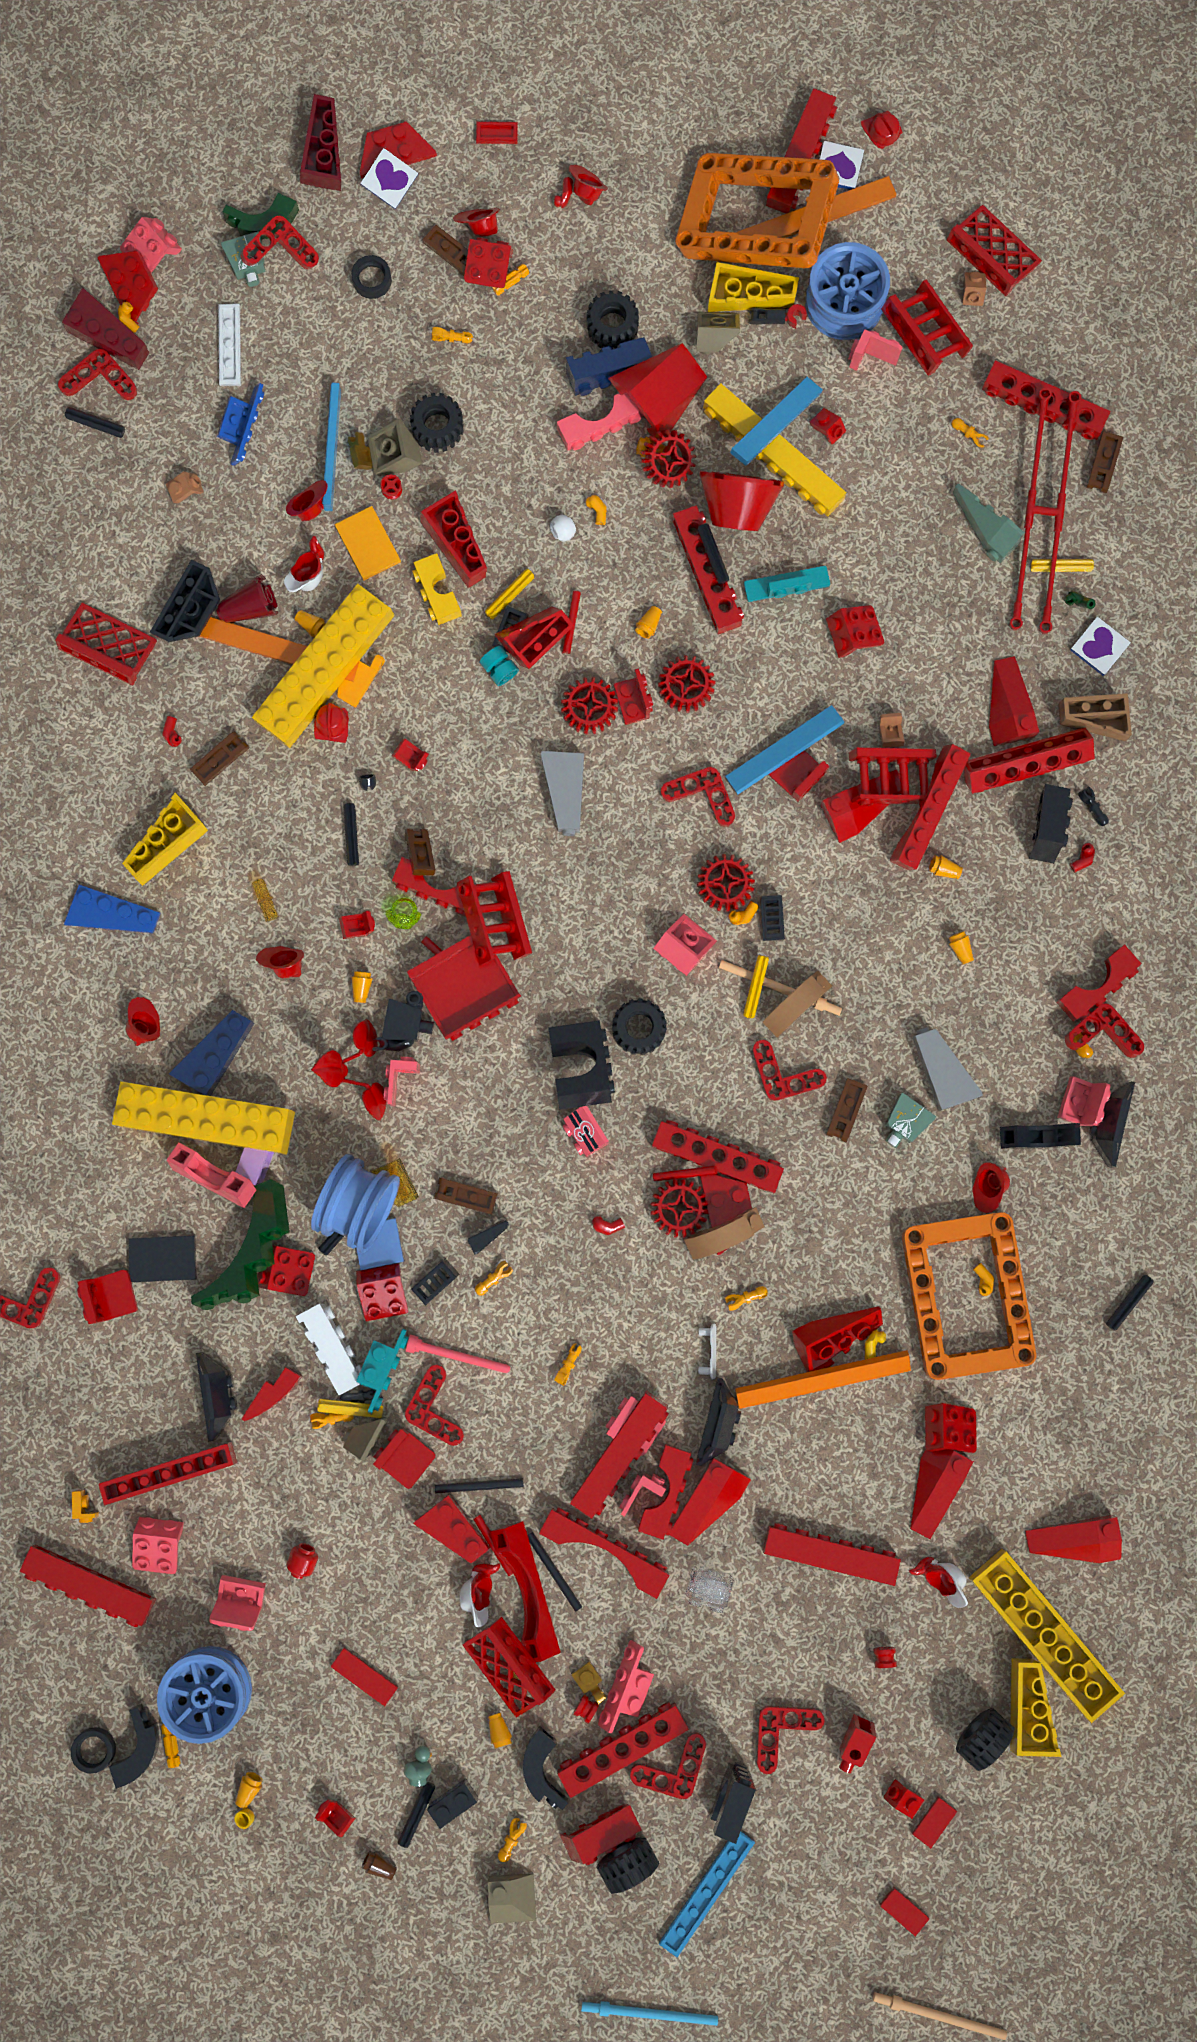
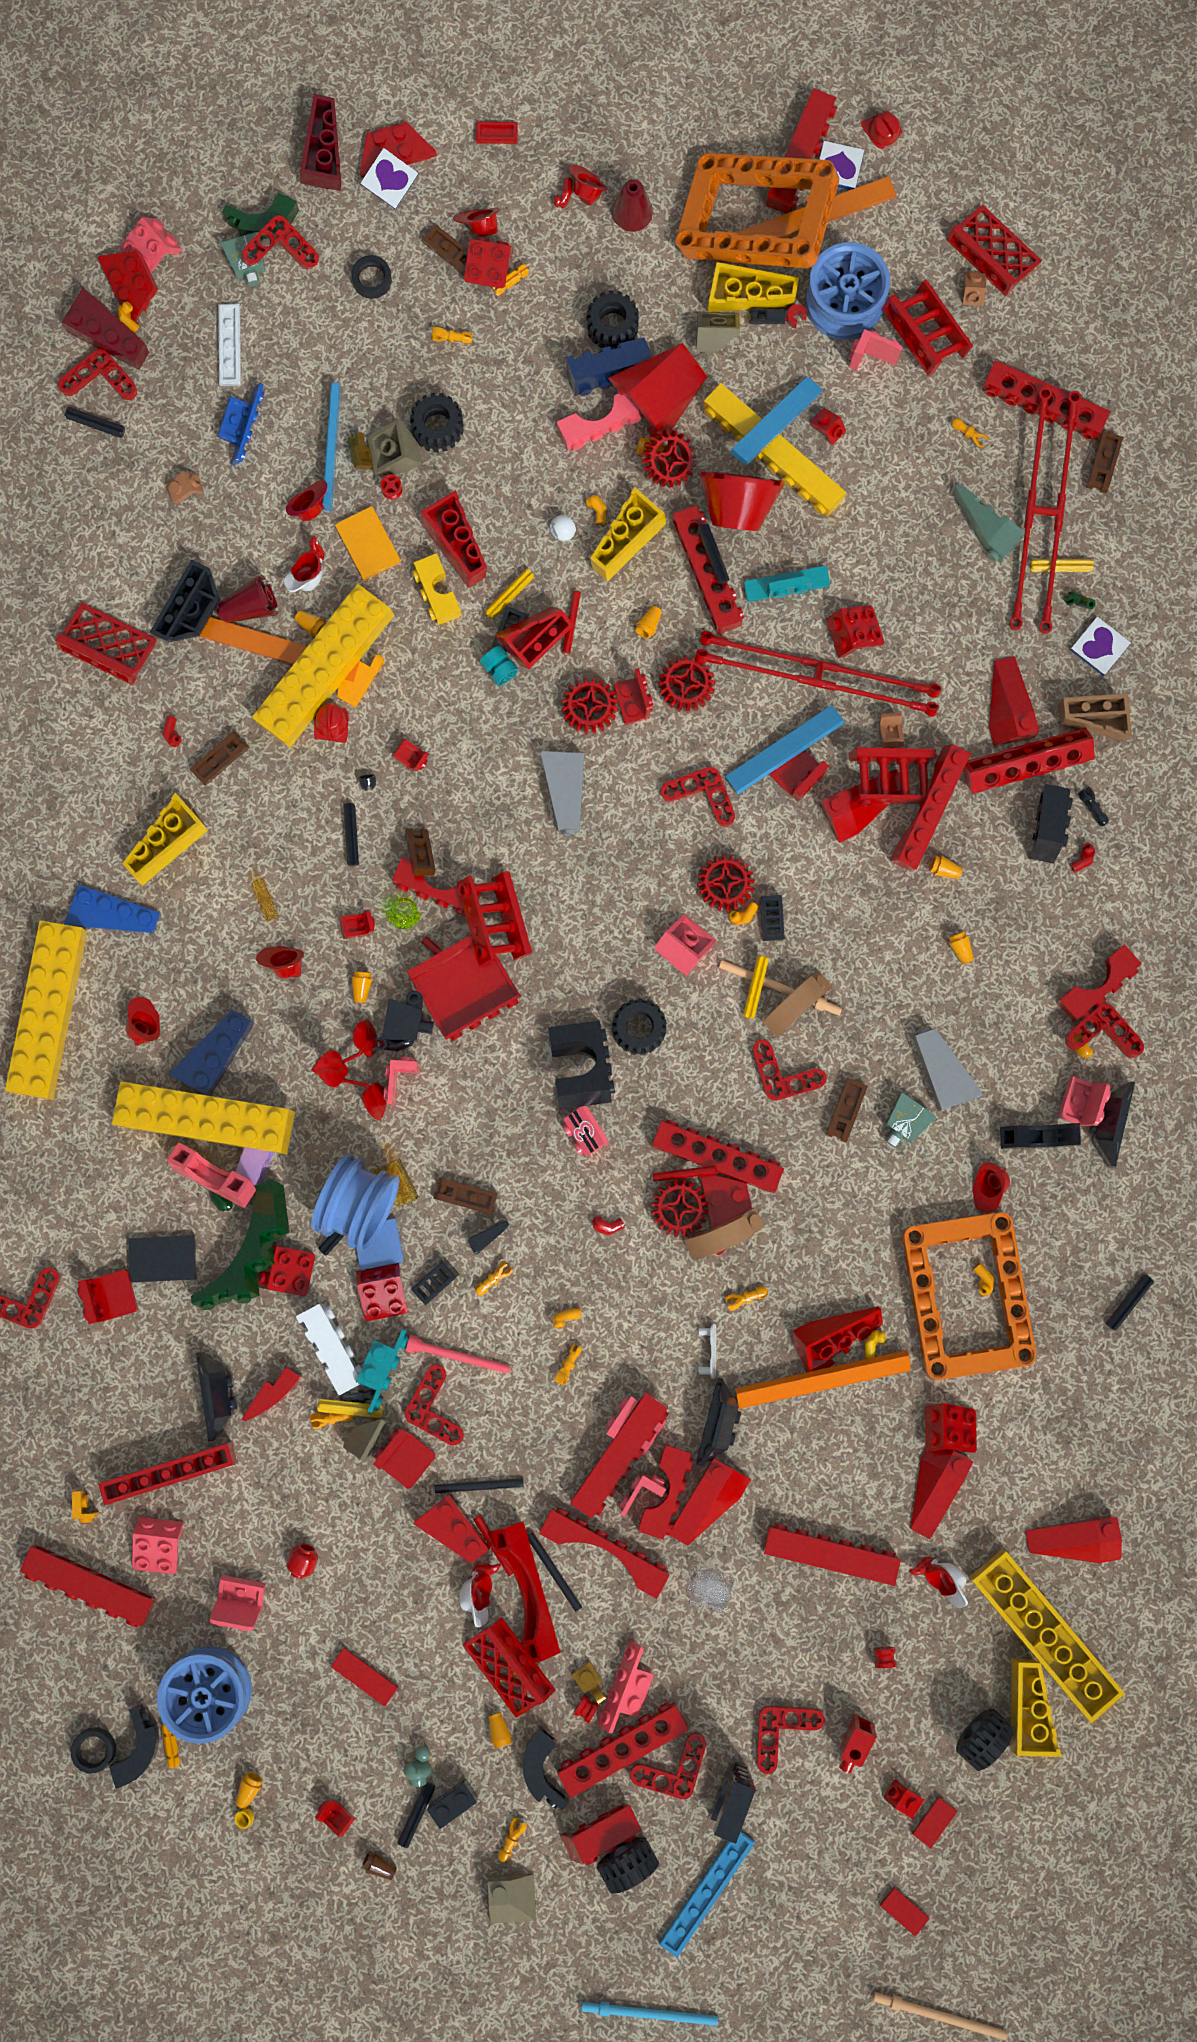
(46, 1010): none -> yellow brick
(221, 1202): none -> dark green arm
(567, 1314): none -> light orange arm
(627, 534): none -> yellow wedge
(632, 207): none -> dark red cone
(932, 690): none -> red bar

